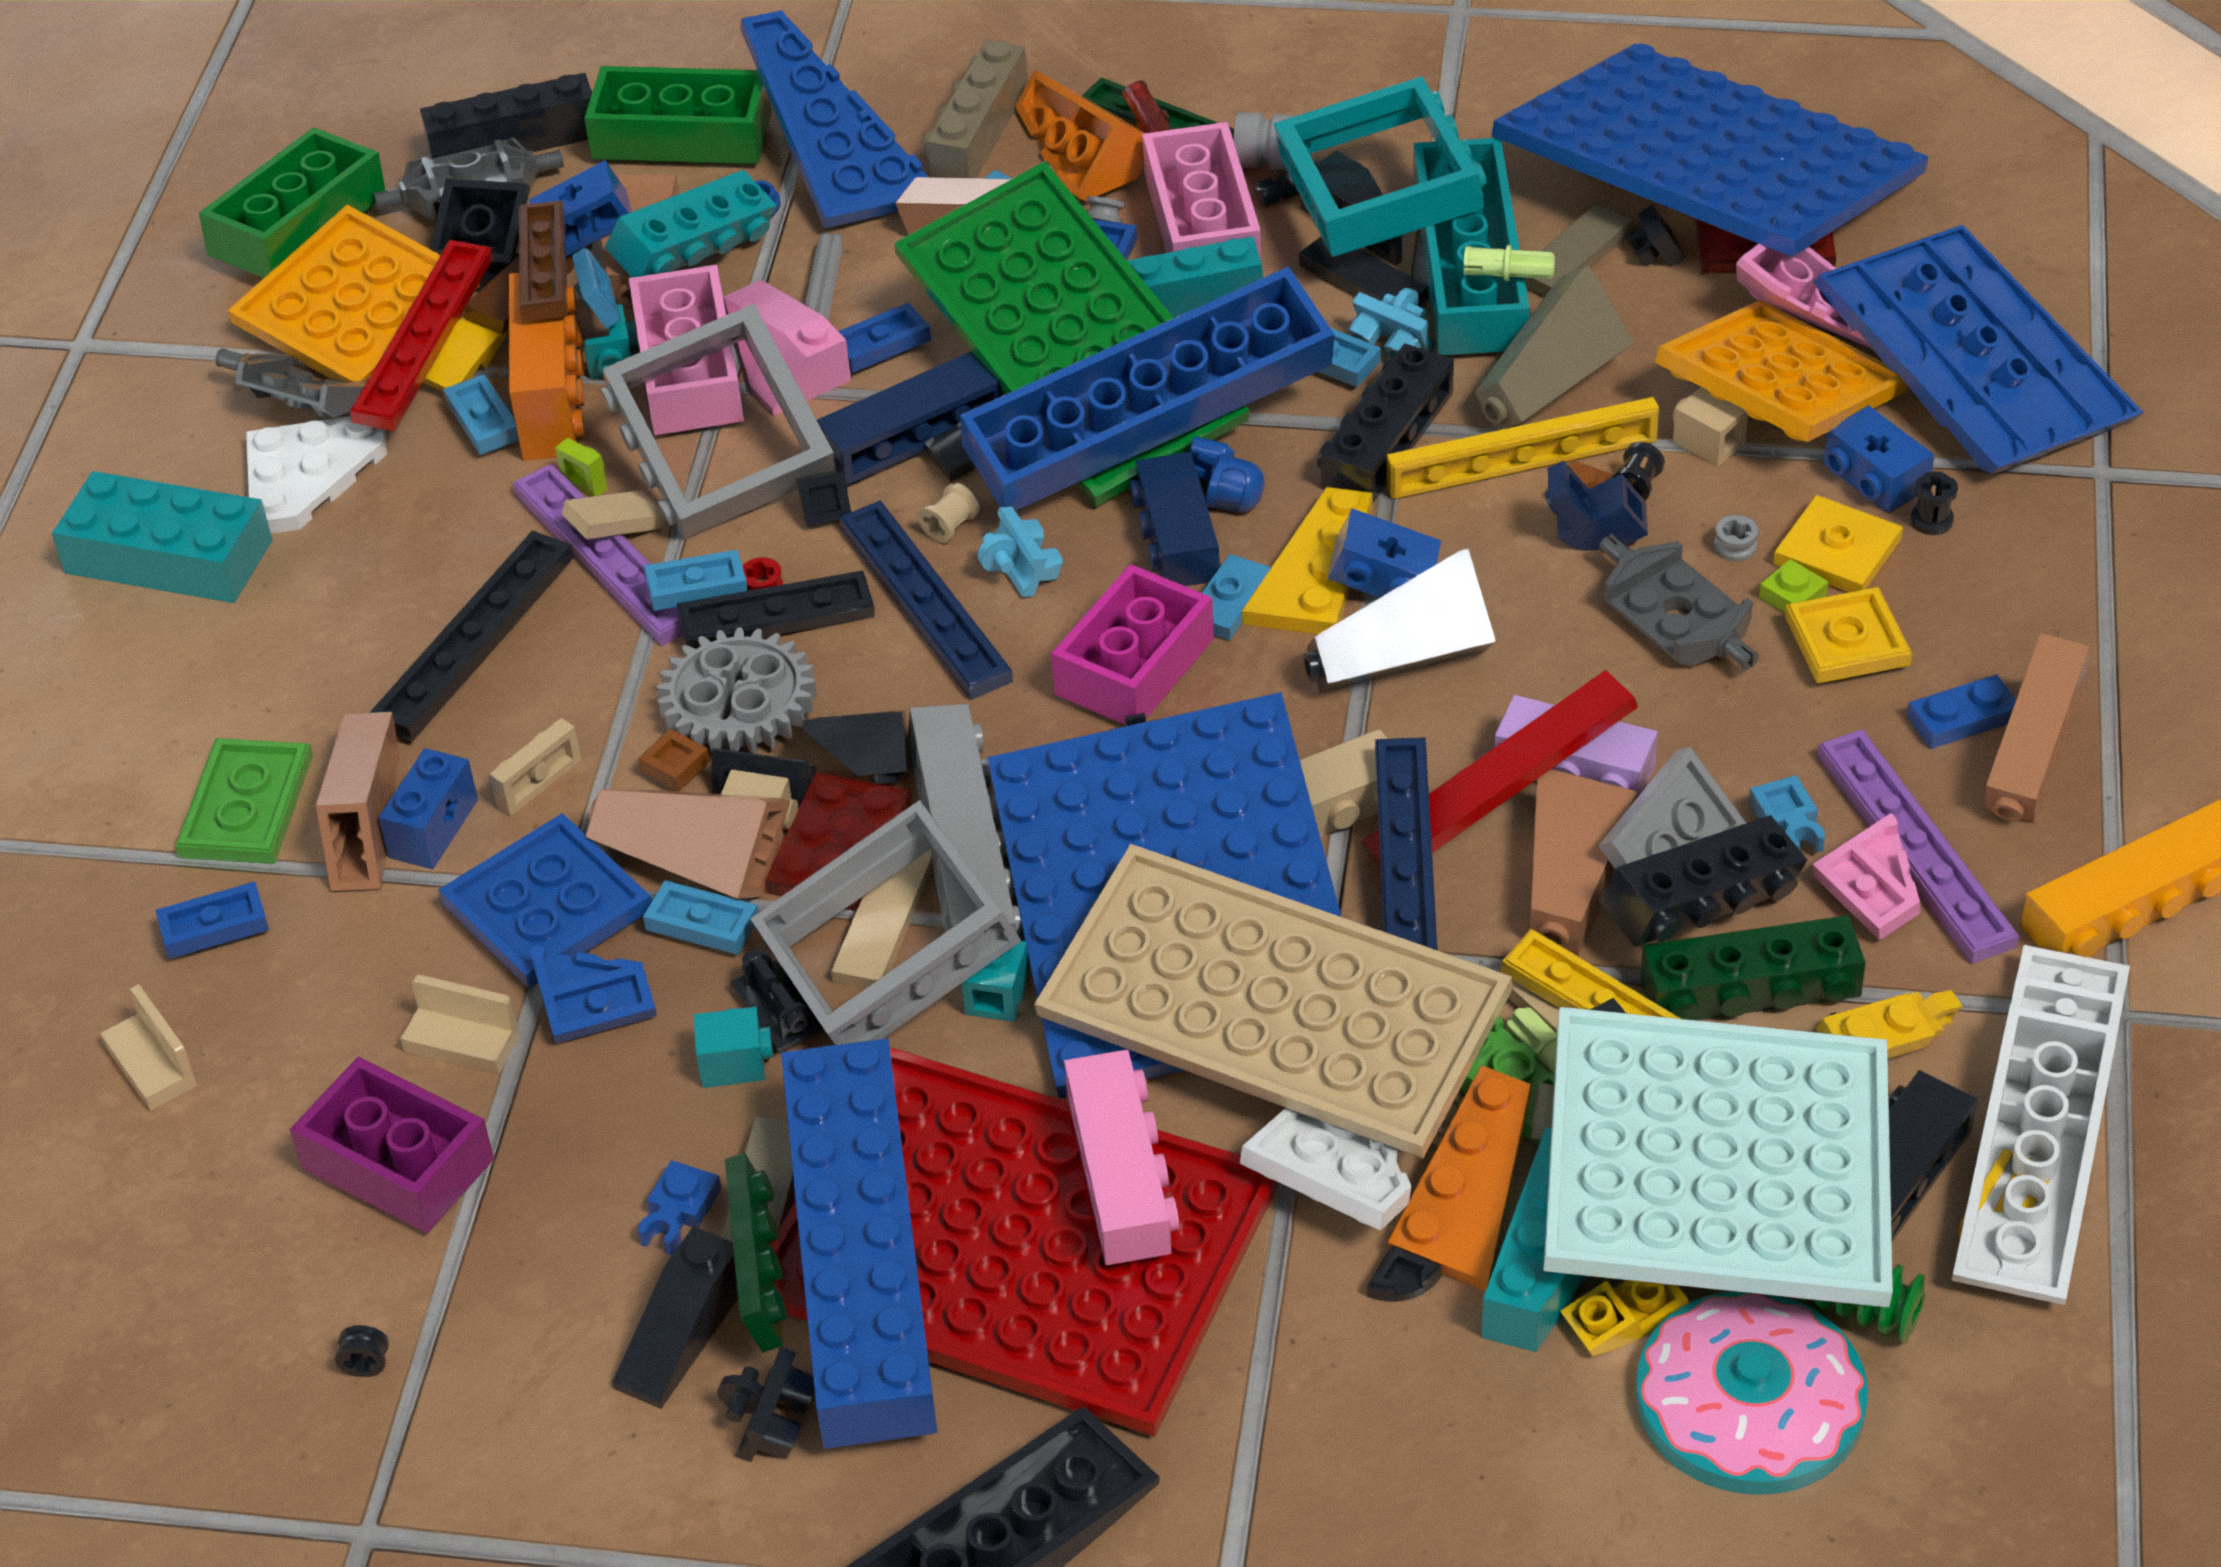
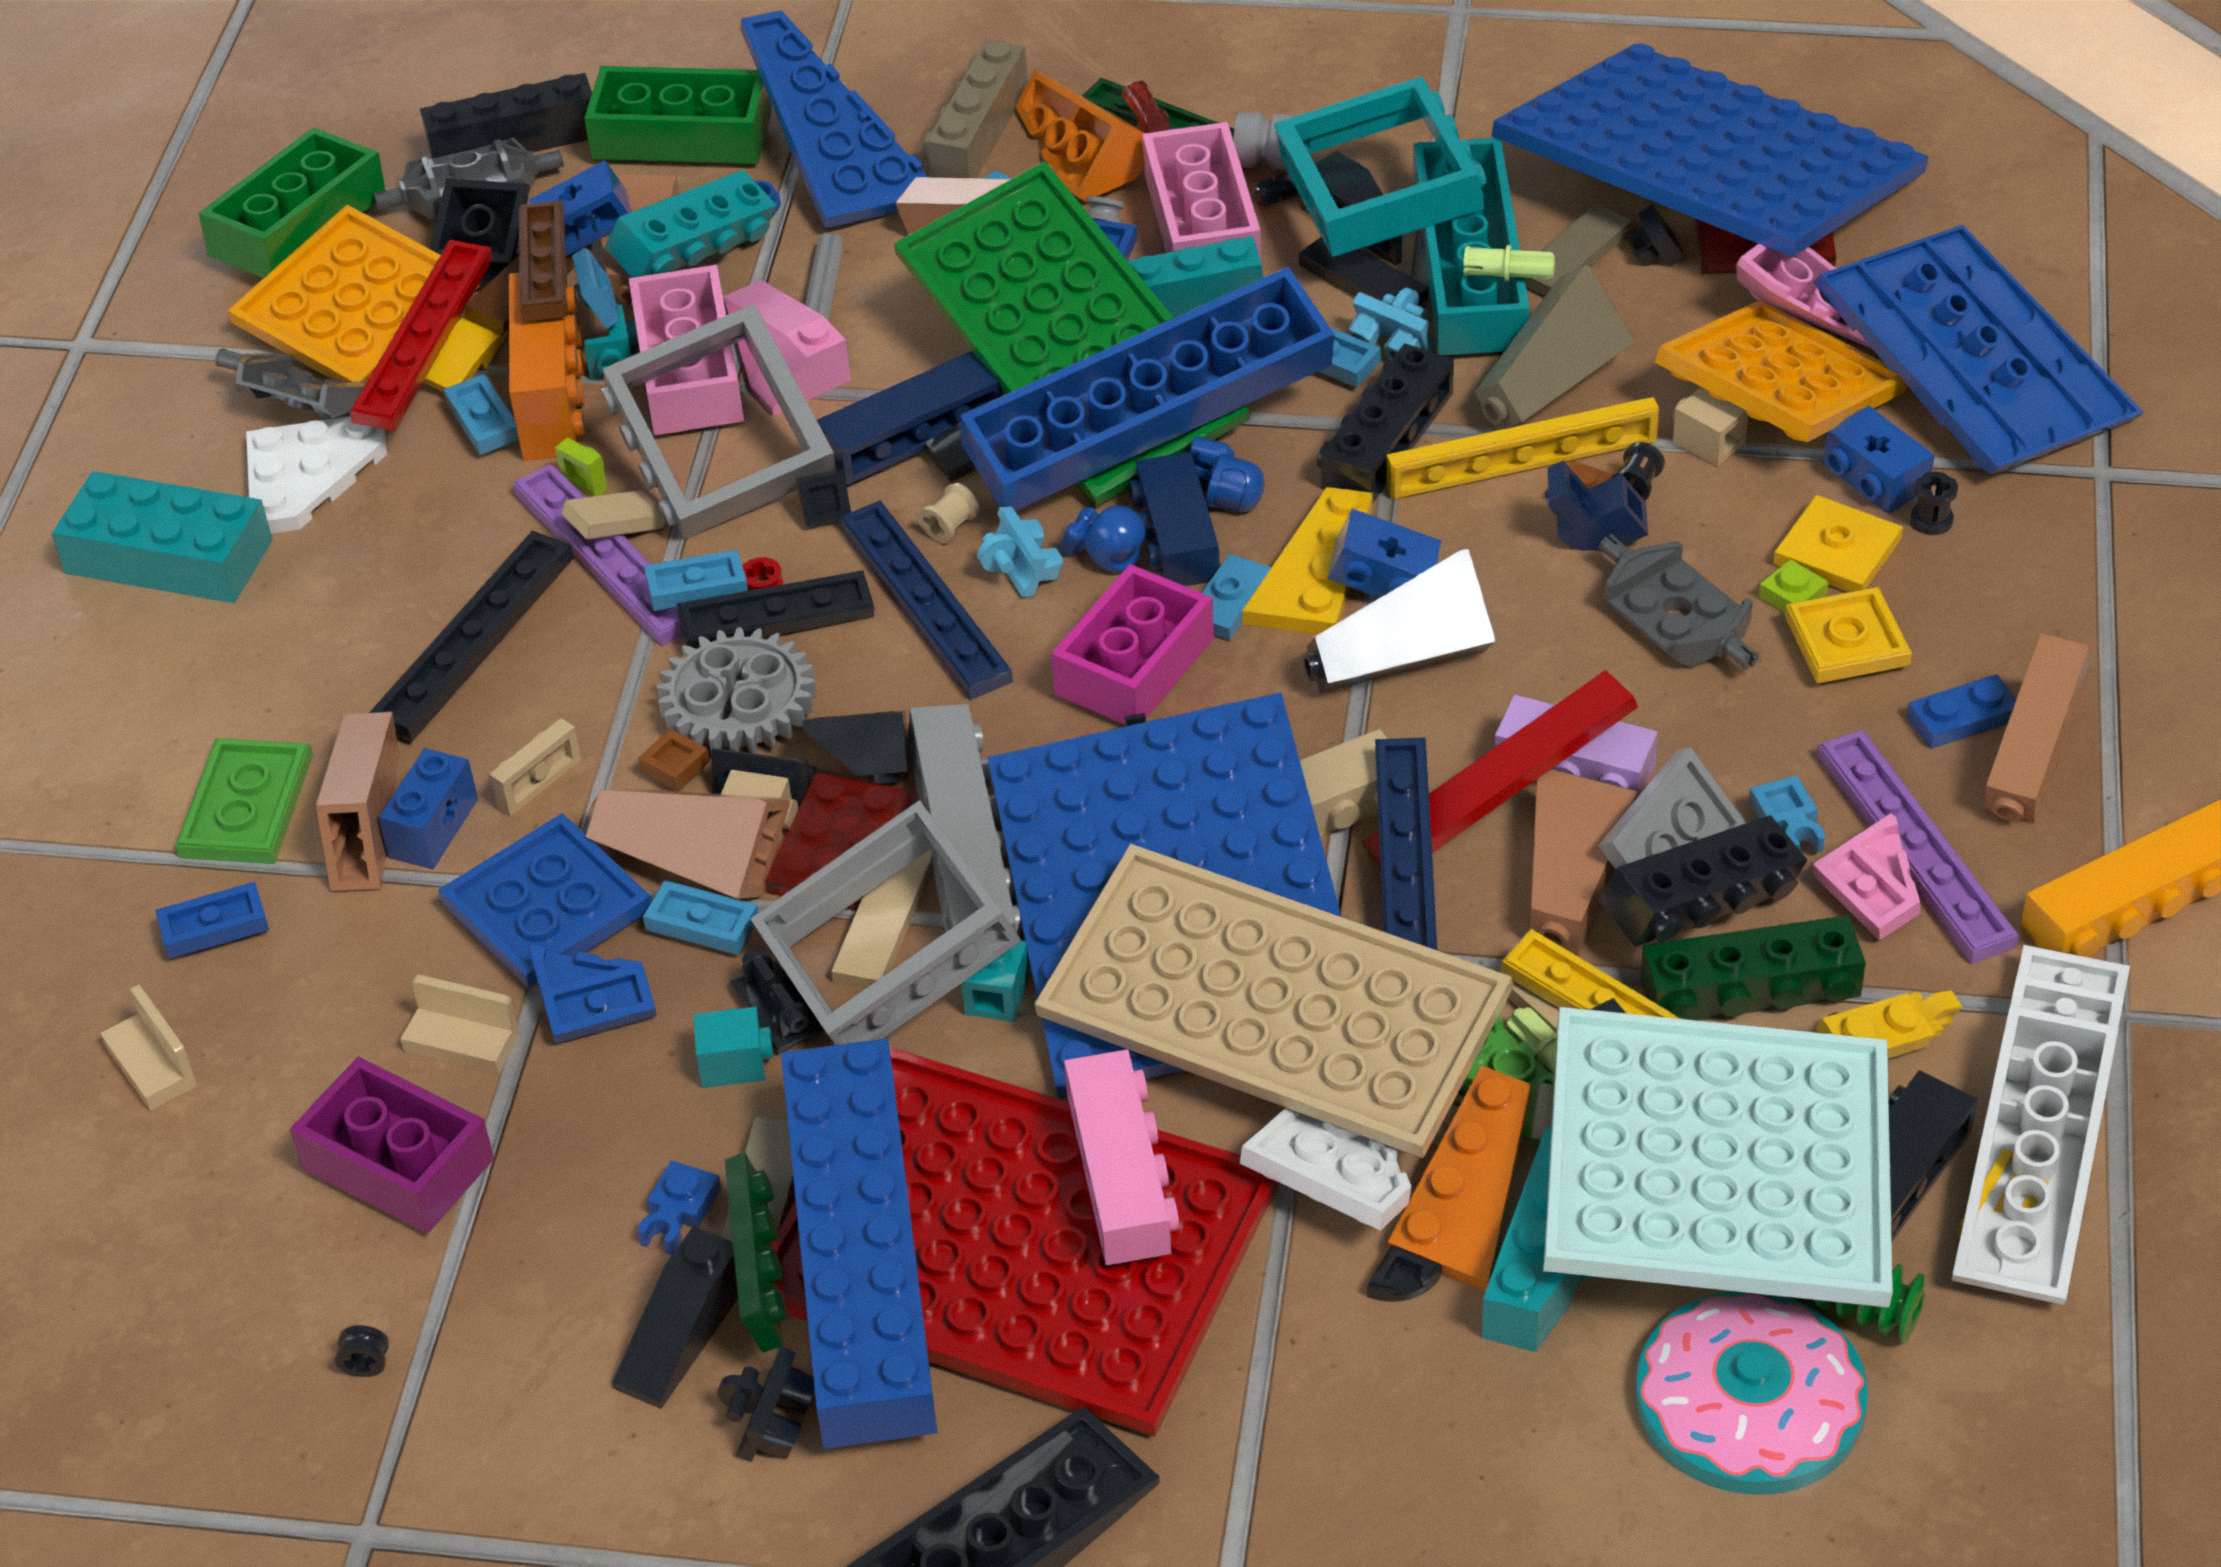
(884, 336): blue plate -> none
(1109, 537): none -> blue piece
(1621, 1315): yellow slope -> none
(1736, 538): light grey bush -> none

